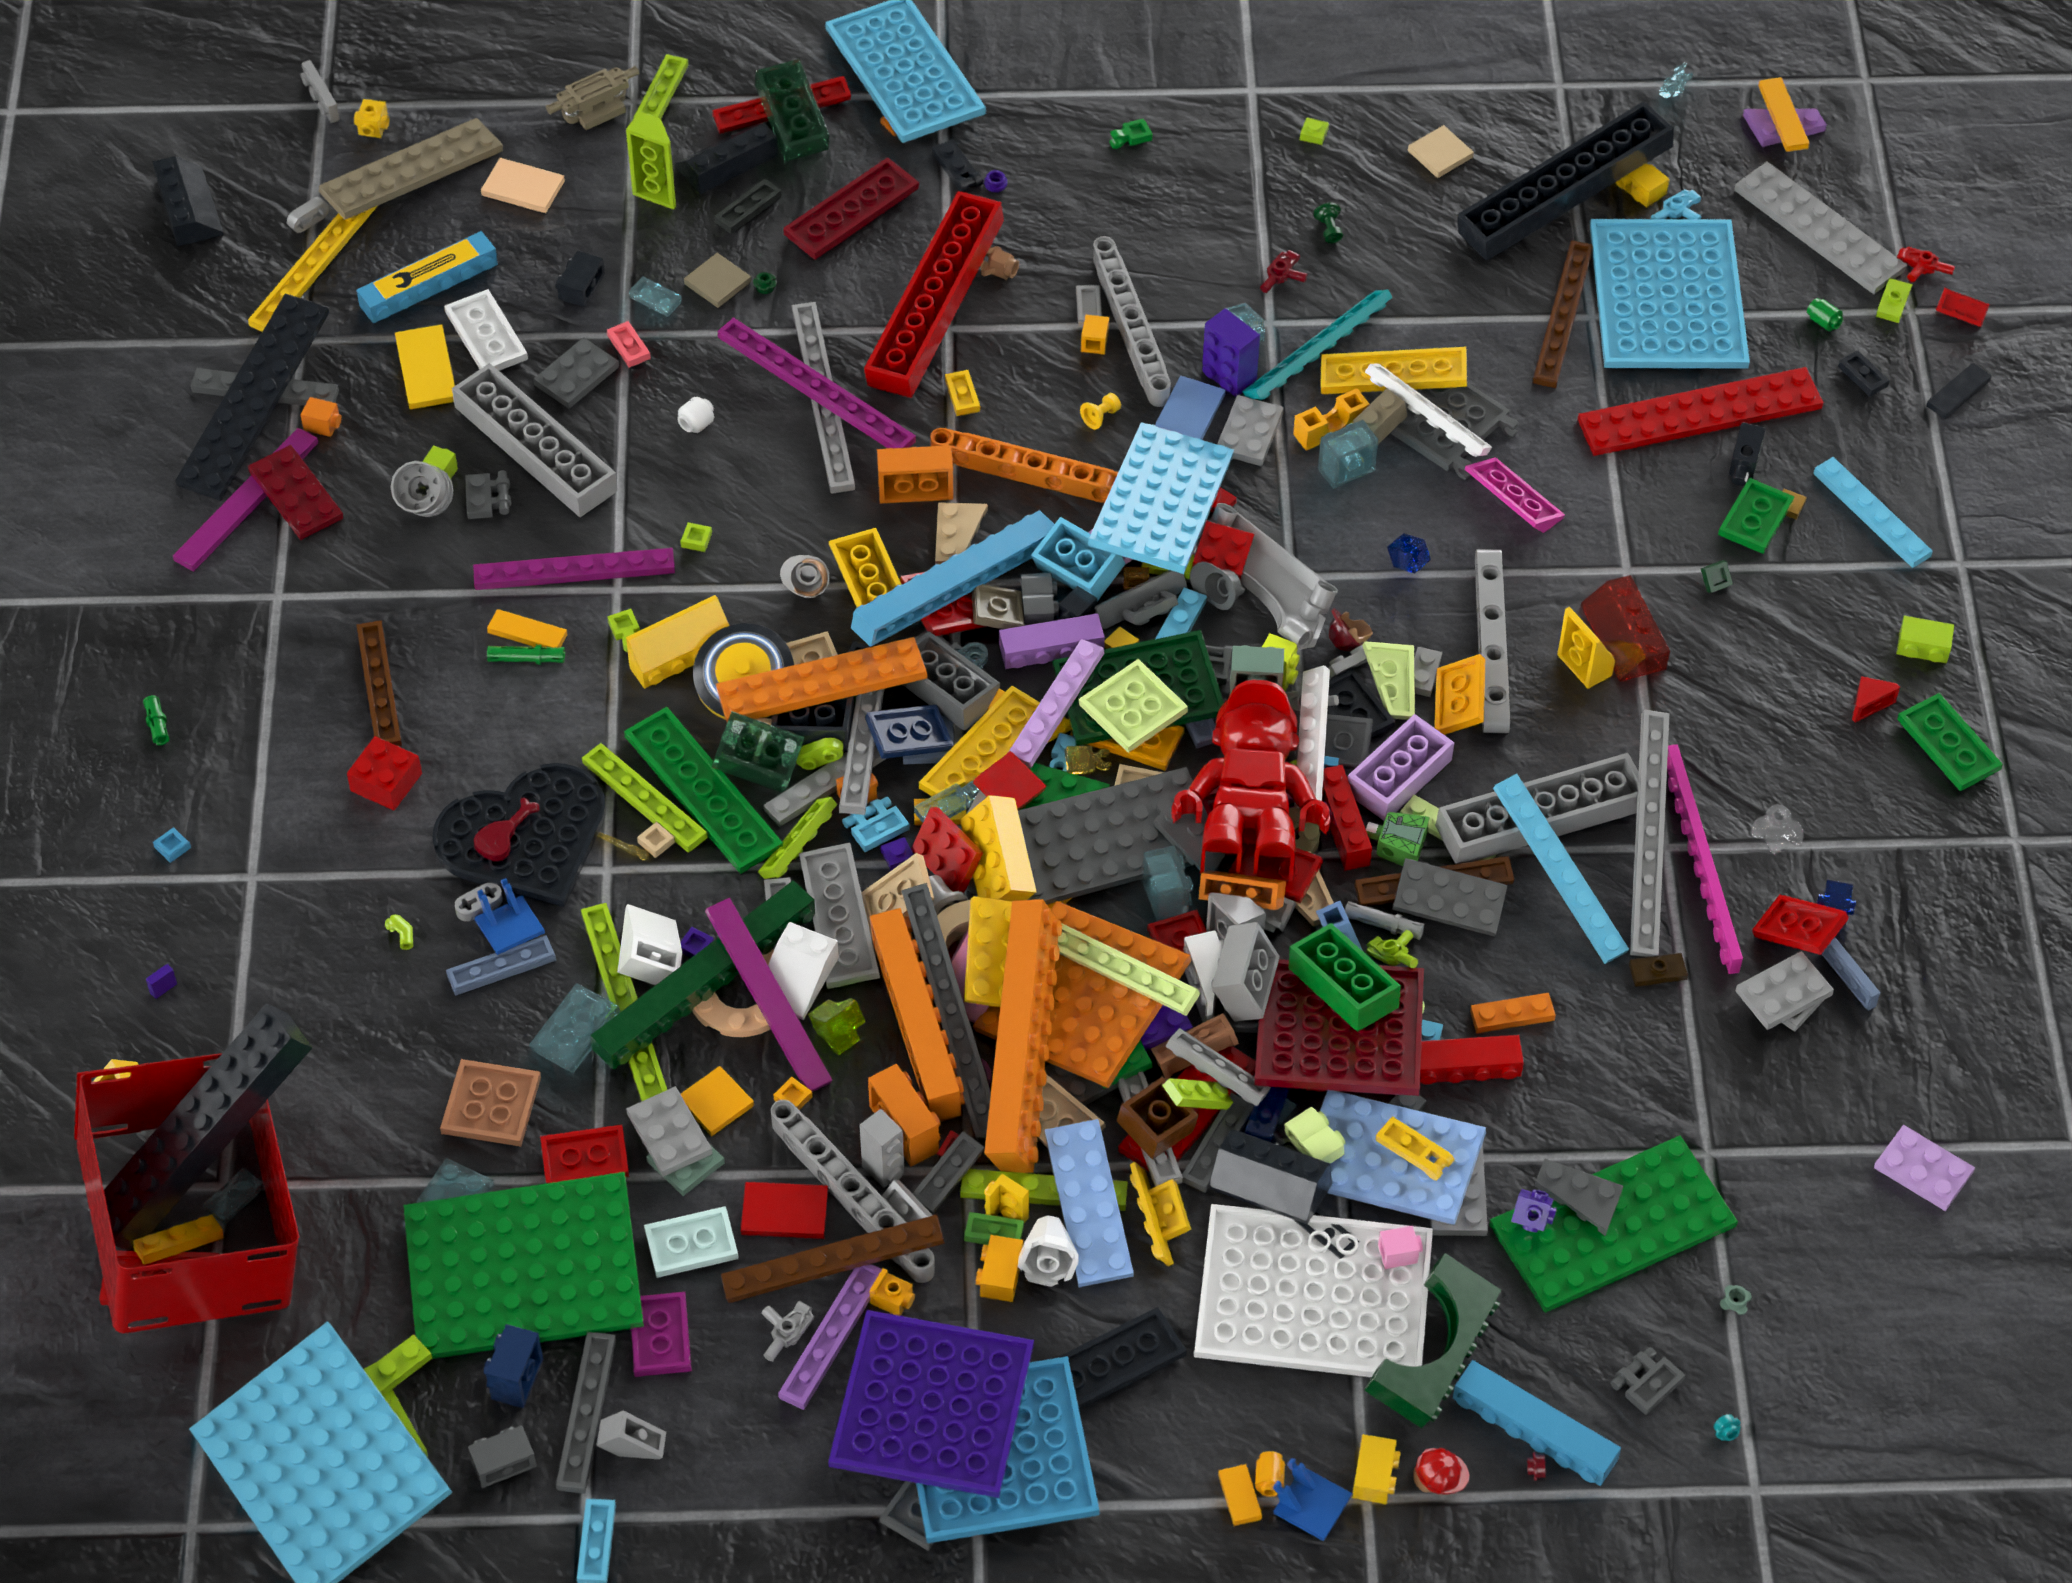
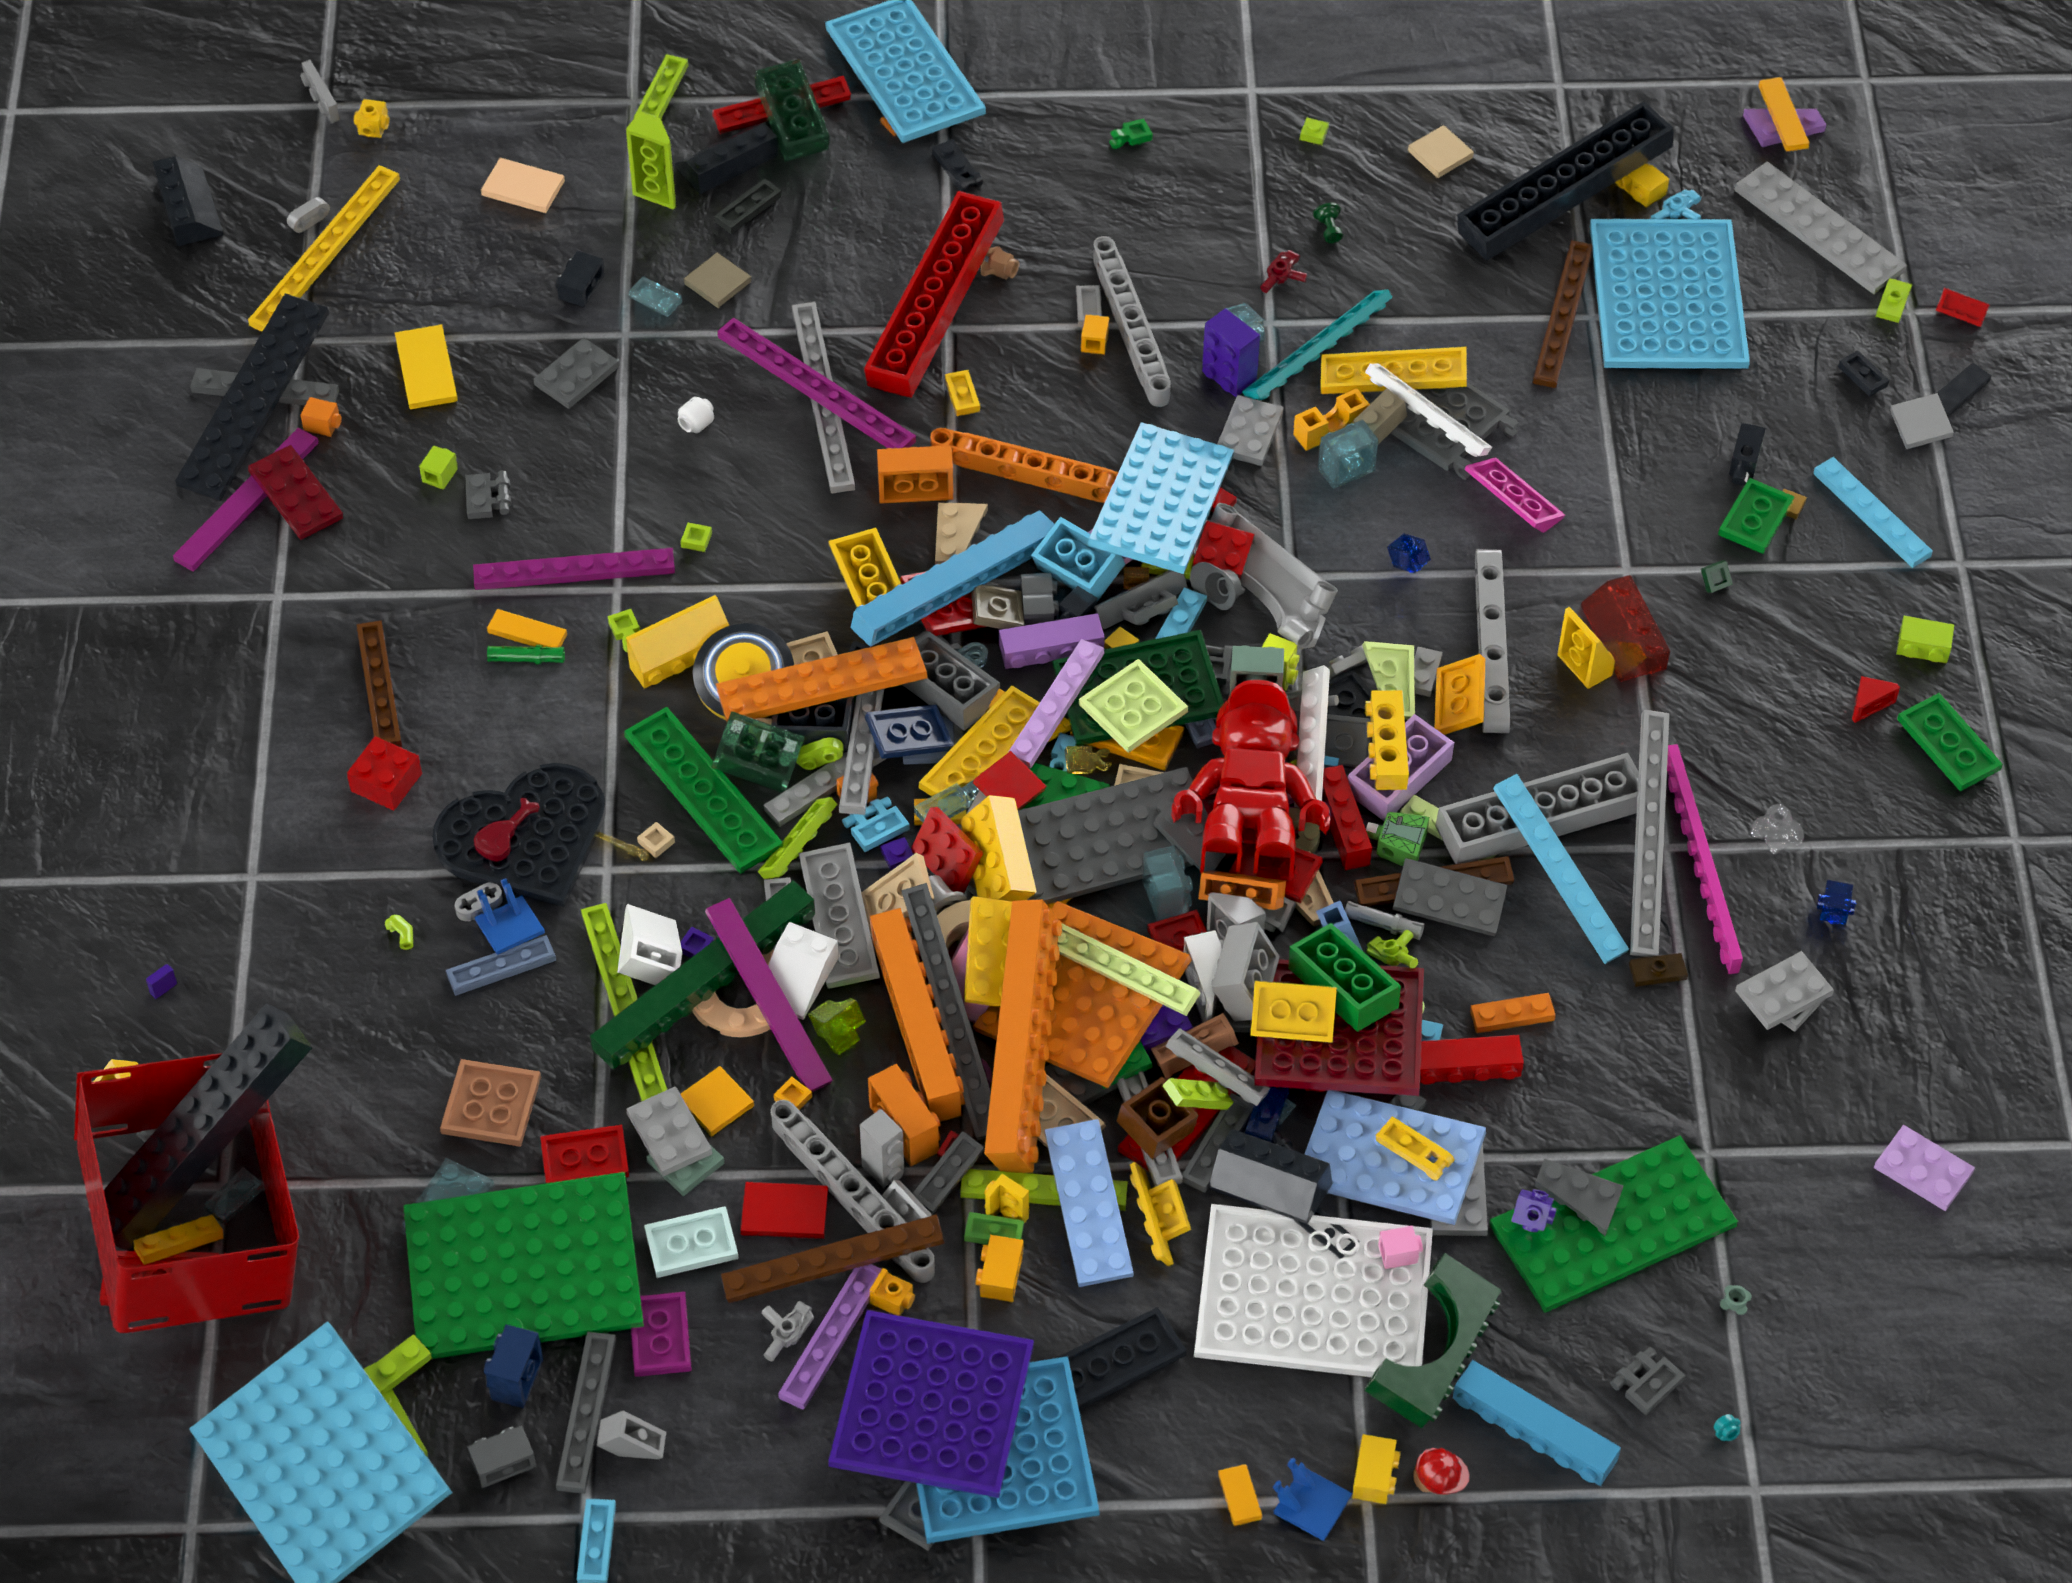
(156, 720): green pin -> none
(171, 845): dark azure tile -> none
(410, 168): dark tan plate -> none
(410, 483): light grey wheel -> none
(427, 277): dark azure brick -> none
(486, 331): white plate -> none
(535, 440): light grey brick -> none
(567, 1032): clear light blue plate -> none
(594, 97): dark tan piece -> none
(628, 344): coral plate -> none
(644, 797): lime plate -> none
(765, 282): dark green plate -> none
(805, 575): light grey piece -> none
(851, 208): dark red plate -> none
(995, 181): dark purple plate -> none
(1048, 1253): white cone -> none
(1093, 414): yellow piece -> none
(1190, 407): medium blue tile -> none
(1269, 1470): light orange brick -> none
(1293, 1011): none -> yellow plate
(1314, 1137): yellowish green brick -> none
(1348, 633): piece -> none
(1388, 740): none -> yellow brick
(1536, 1466): dark red plate -> none
(1675, 84): clear light blue plate -> none
(1699, 411): red plate -> none
(1800, 924): red plate -> none
(1825, 314): green brick -> none
(1851, 974): sand blue tile -> none
(1921, 421): none -> light grey tile
(1922, 262): red piece -> none

